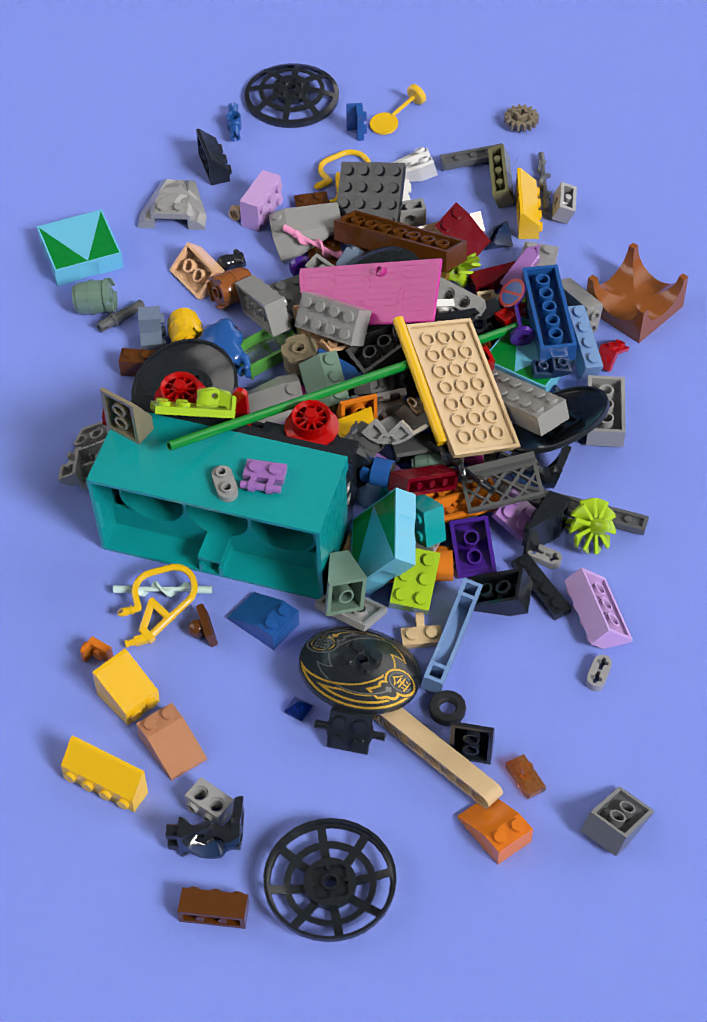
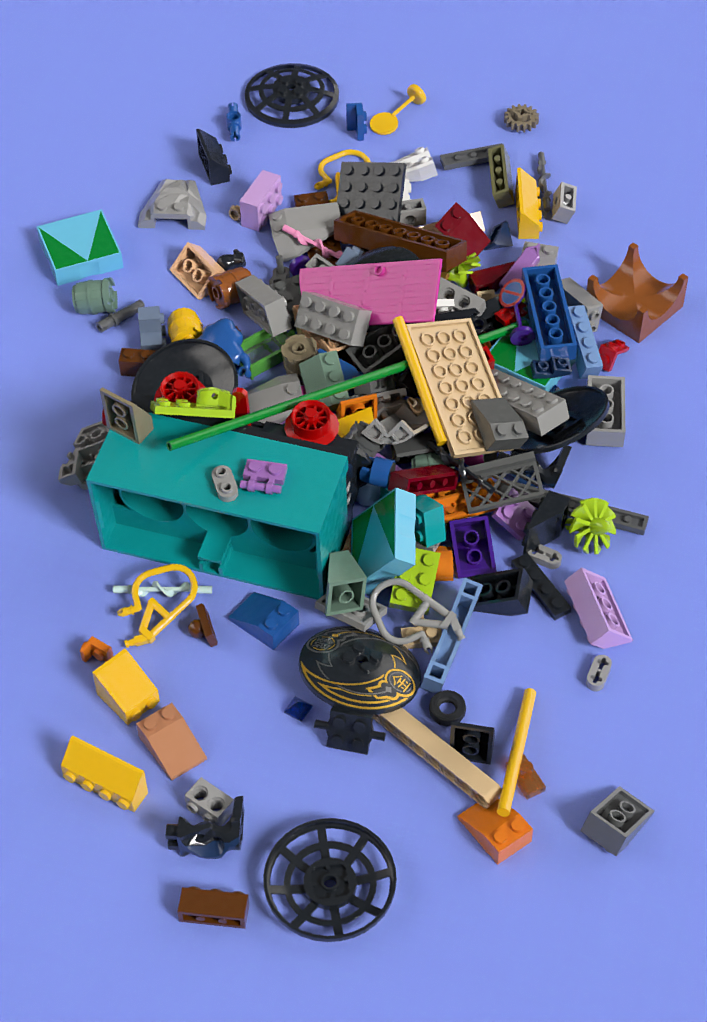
(281, 272): none -> dark grey piece
(416, 620): none -> light grey piece
(499, 424): none -> dark grey slope
(516, 753): none -> yellow piece

